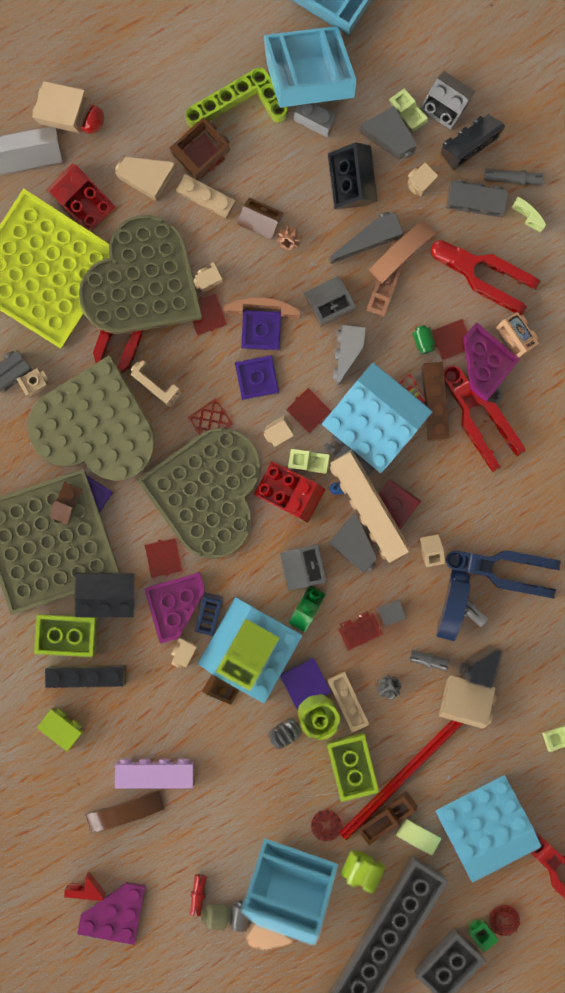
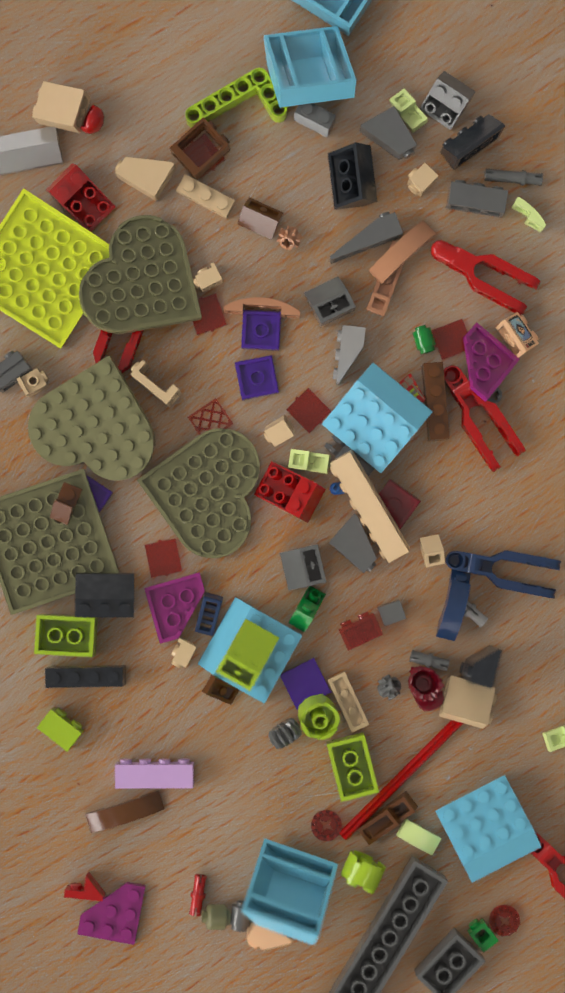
(426, 688): none -> dark red hair

